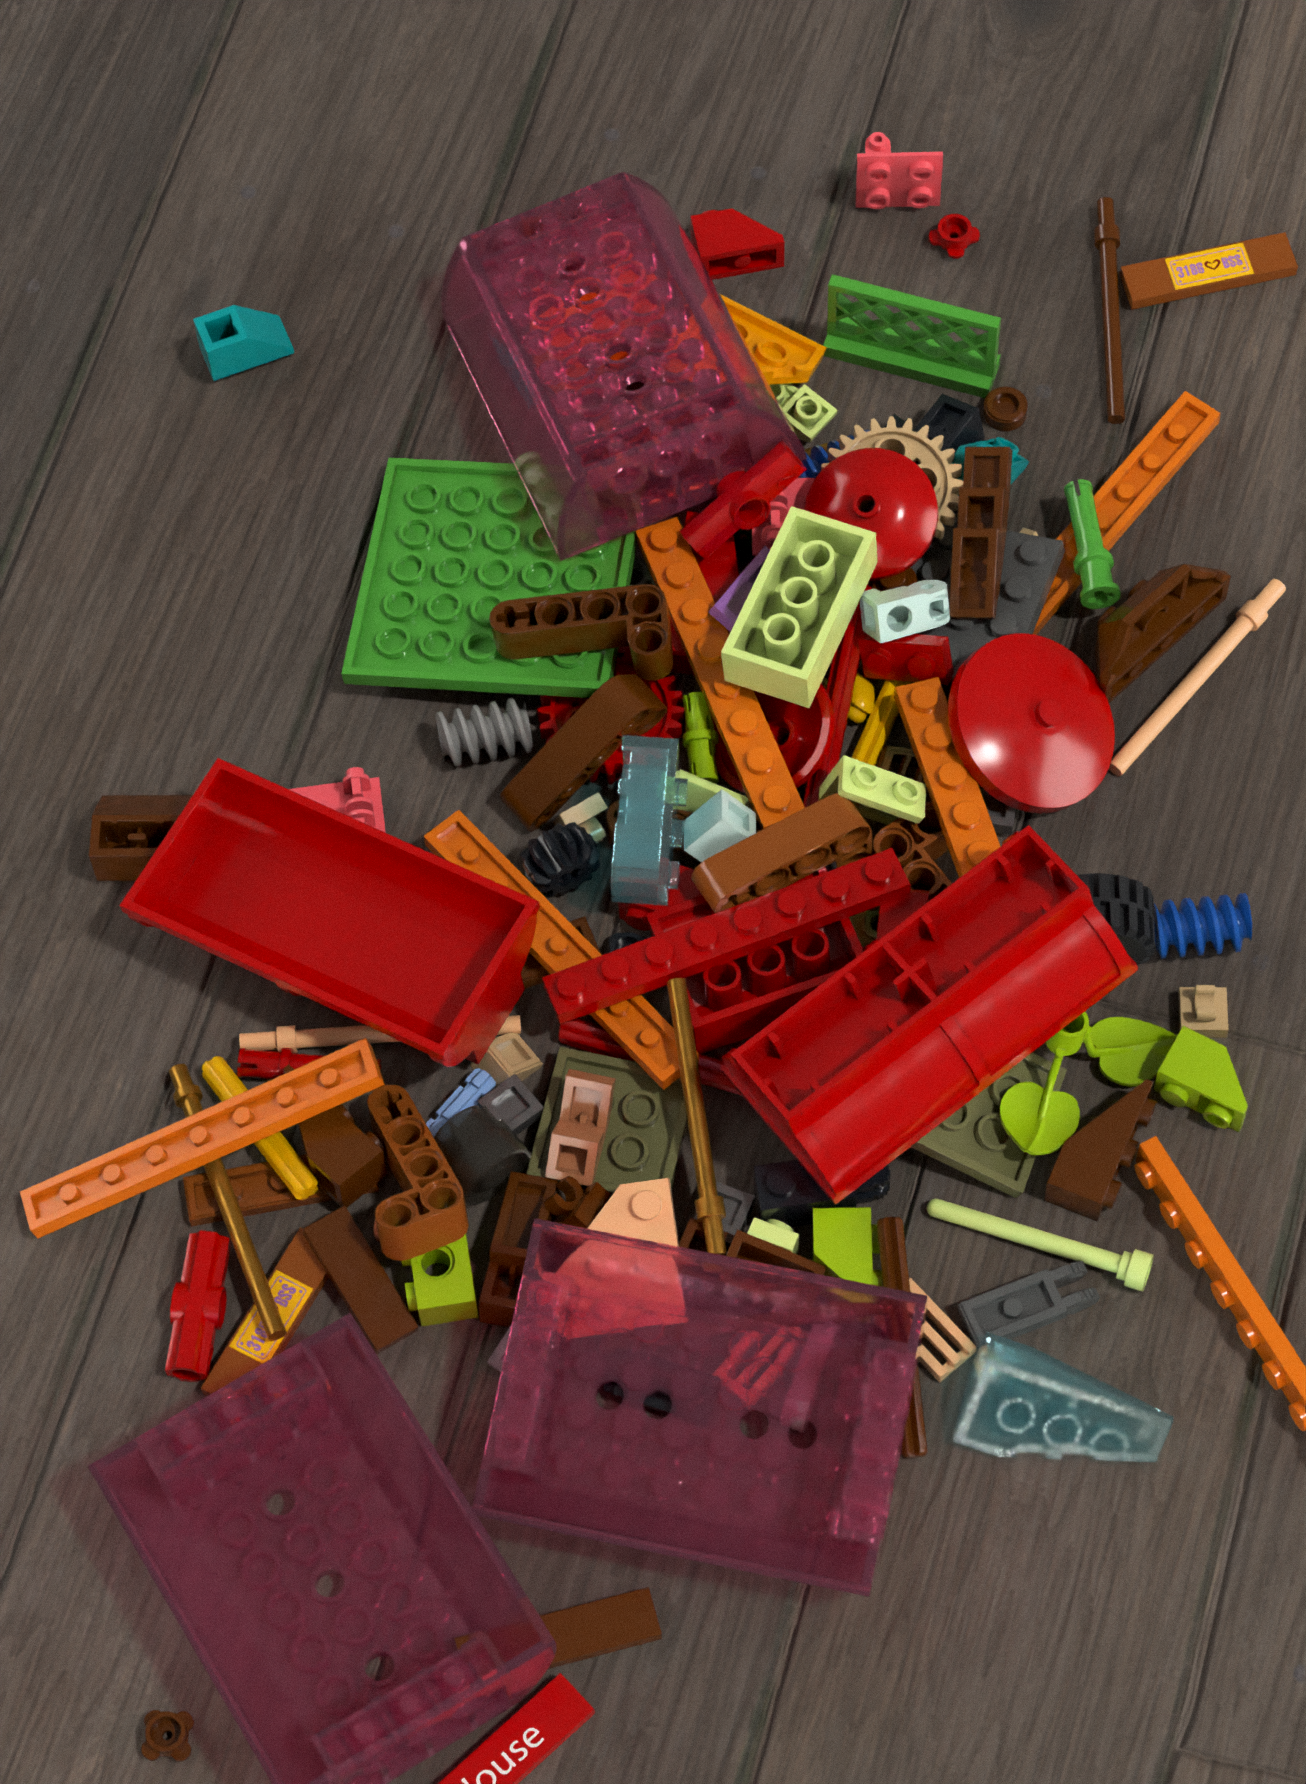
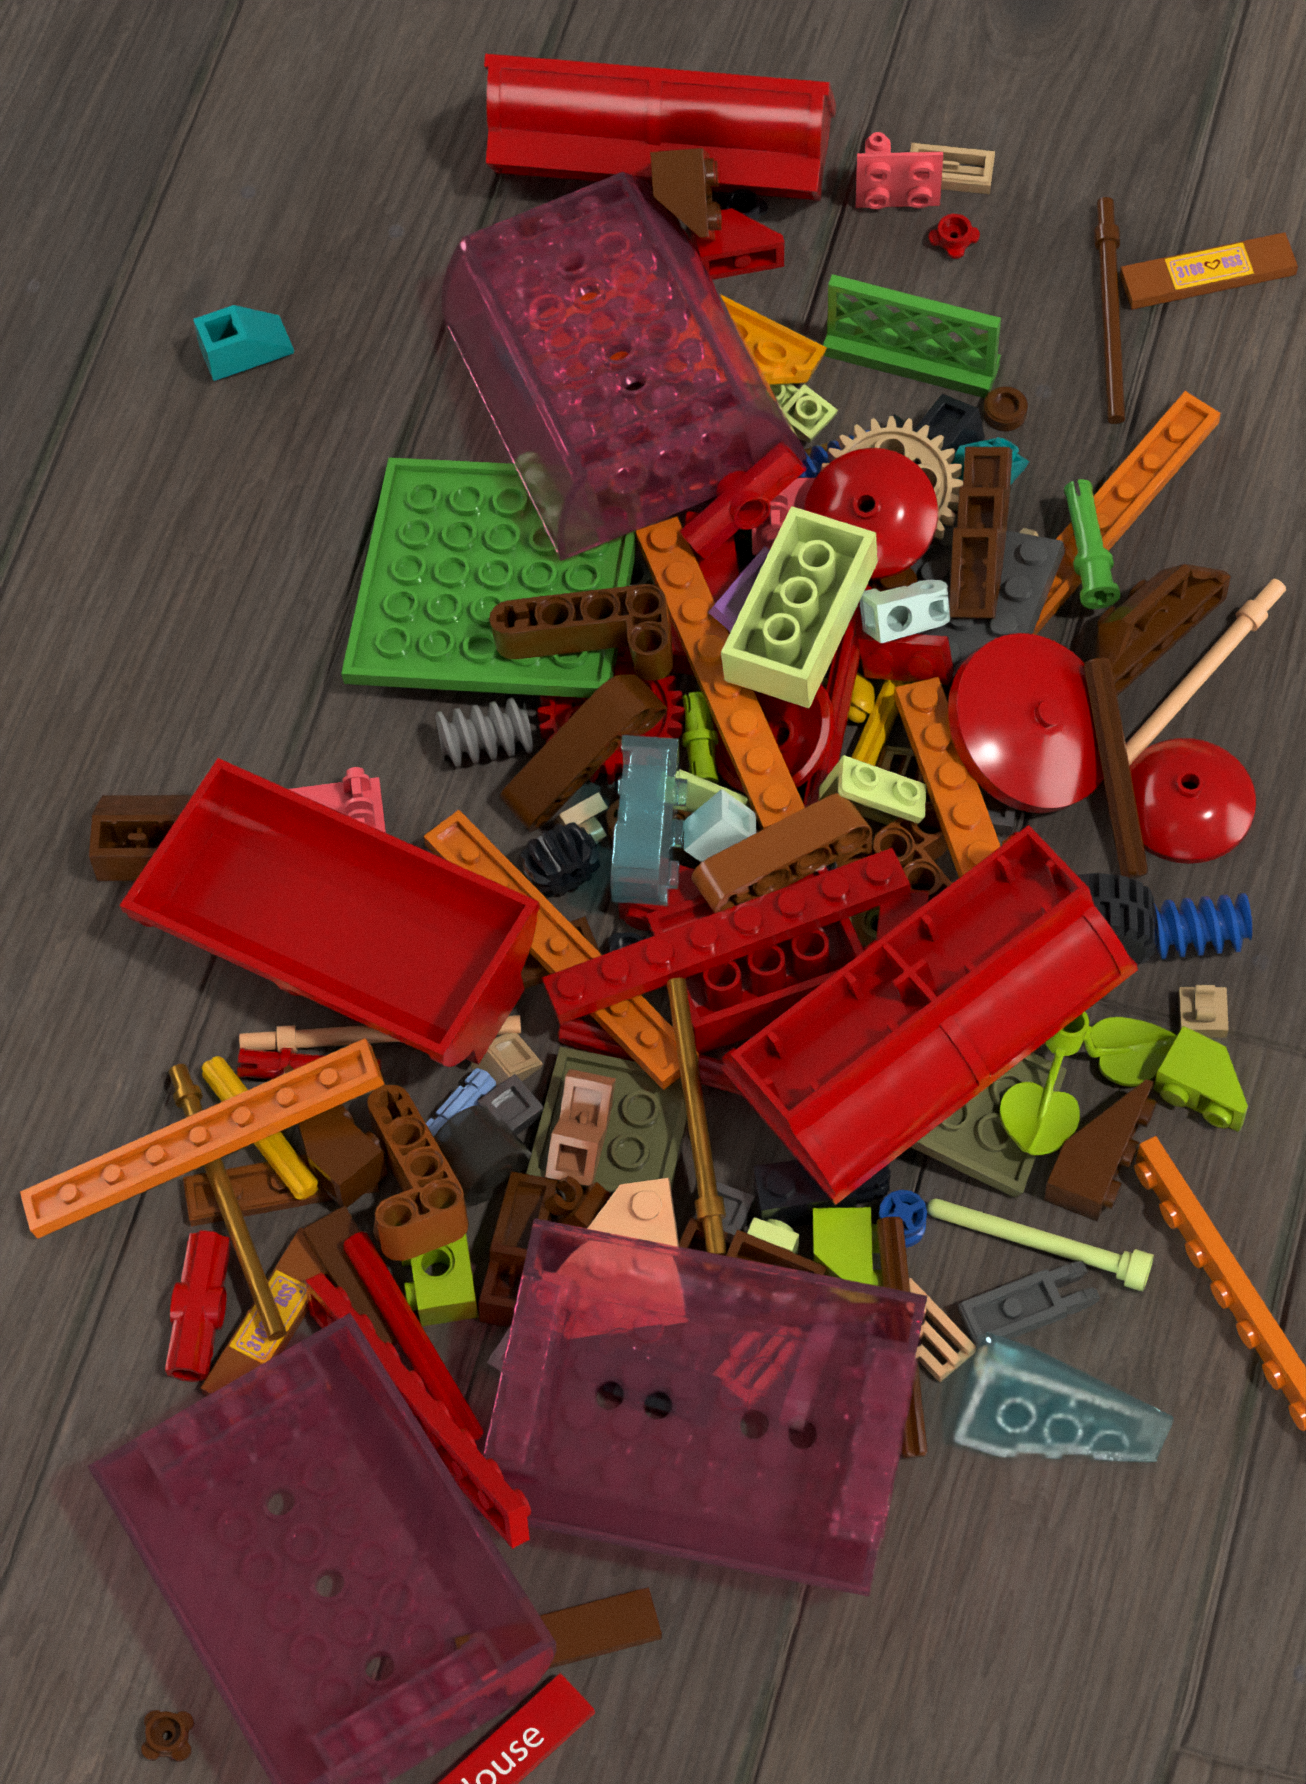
(409, 1331): none -> red axle
(473, 1473): none -> red plate
(608, 117): none -> red piece
(684, 185): none -> reddish brown slope
(746, 201): none -> black plate
(907, 1206): none -> blue wheel
(963, 177): none -> tan tile
(1115, 768): none -> reddish brown axle
(1195, 822): none -> red dish

